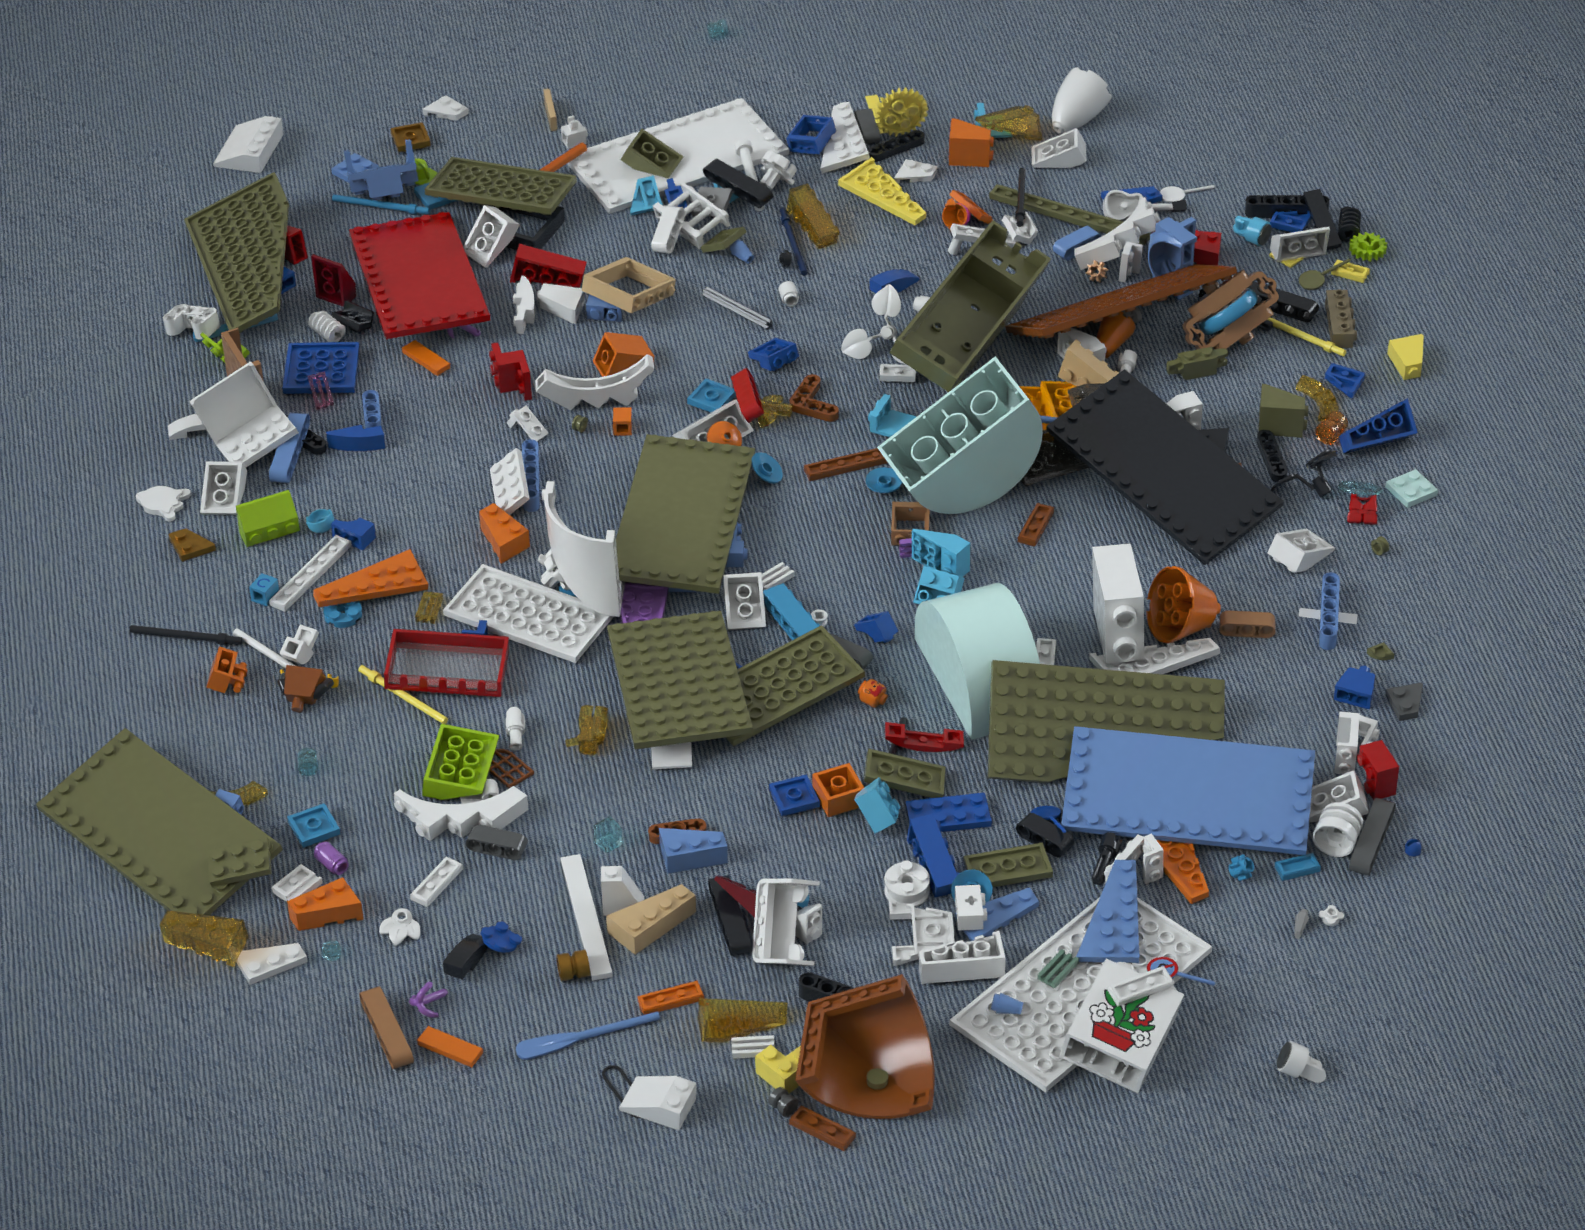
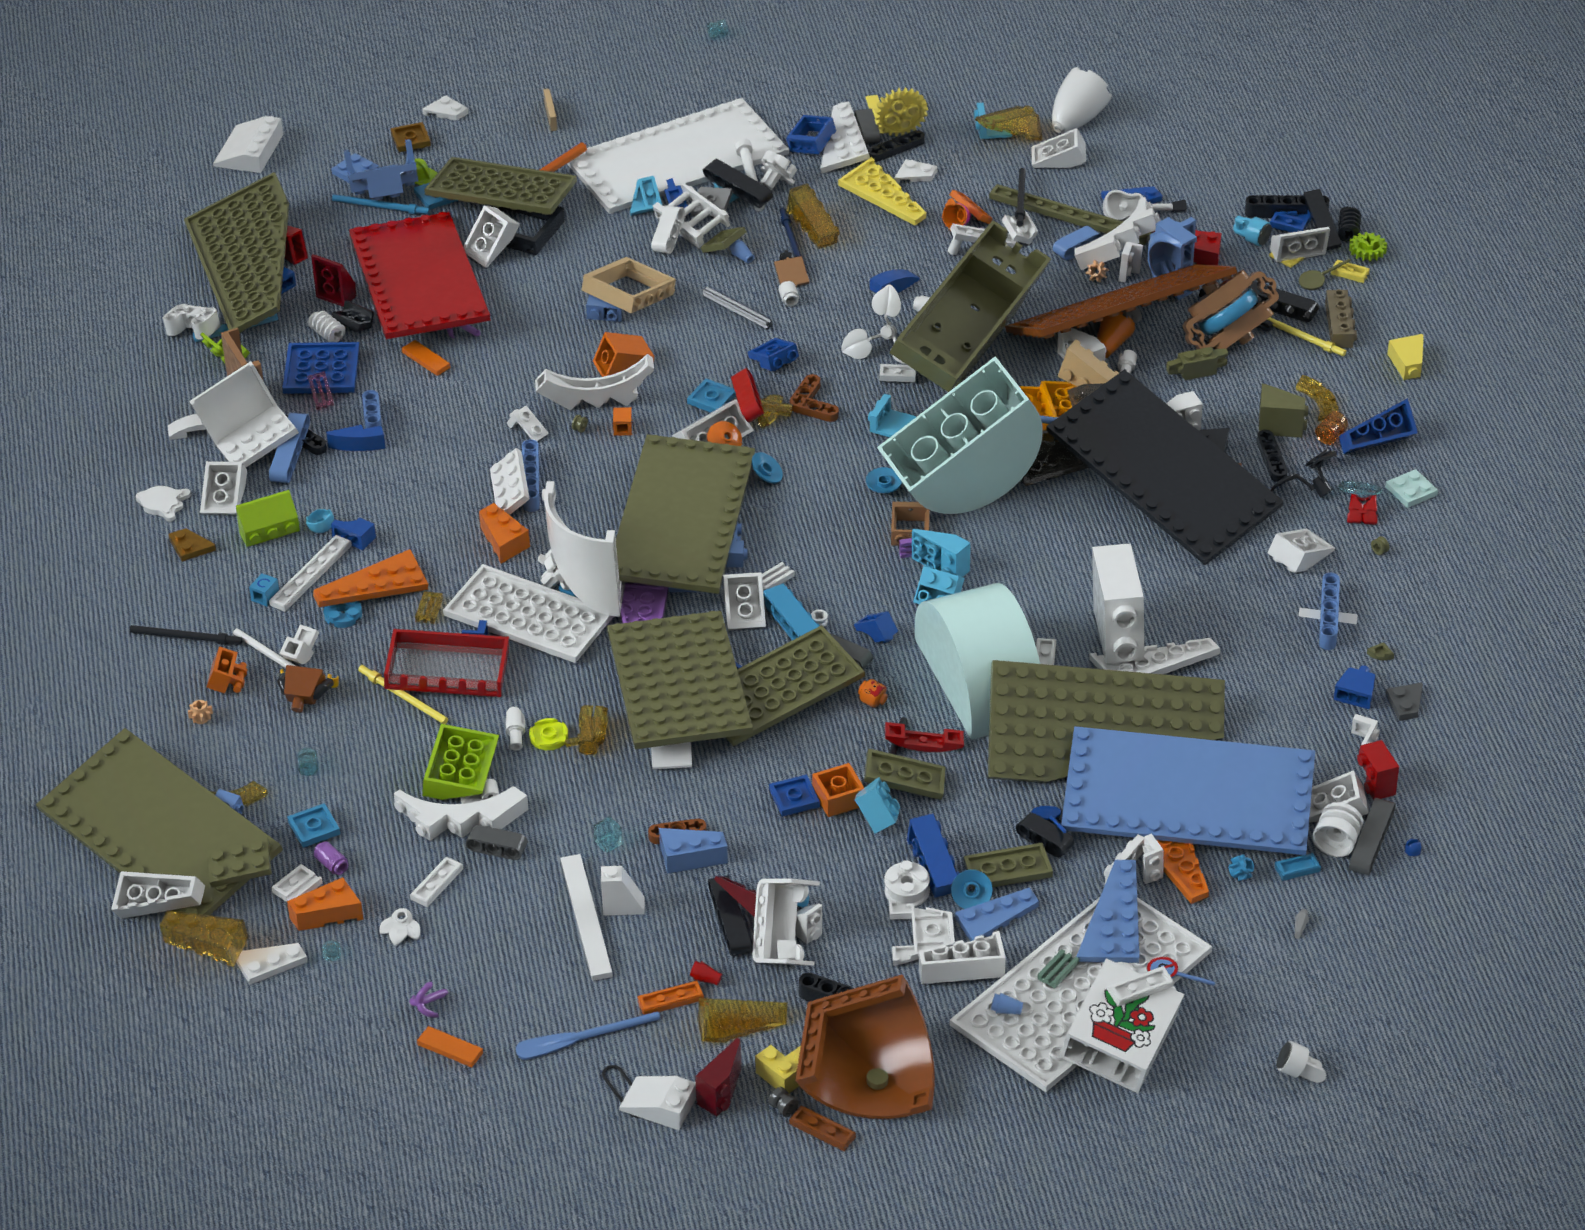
(155, 893): none -> white wedge
(200, 711): none -> light nougat gear
(386, 1027): medium nougat beam -> none
(464, 956): black slope -> none
(500, 938): blue piece -> none
(510, 371): red bracket -> none
(514, 768): dark orange window -> none
(524, 305): white slope -> none
(547, 267): red wedge -> none
(548, 734): none -> neon yellow tile
(562, 301): white slope -> none
(573, 133): white brick -> none
(573, 965): pearl gold wheel -> none
(651, 155): olive slope -> none
(651, 918): tan wedge -> none
(704, 973): none -> red cone
(718, 1079): none -> dark red slope
(752, 1043): white tile -> none
(786, 949): none -> white piece
(792, 270): none -> medium nougat piece
(844, 464): dark orange tile -> none
(953, 812): blue plate -> none
(969, 144): orange slope -> none
(969, 907): white brick -> none
(1036, 524): dark orange tile -> none
(1108, 850): black piece -> none
(1173, 194): white piece -> none
(1179, 605): orange cone -> none
(1247, 624): medium nougat beam -> none
(1331, 915): white plate -> none
(1345, 378): blue wing -> none
(1346, 742): white panel -> none

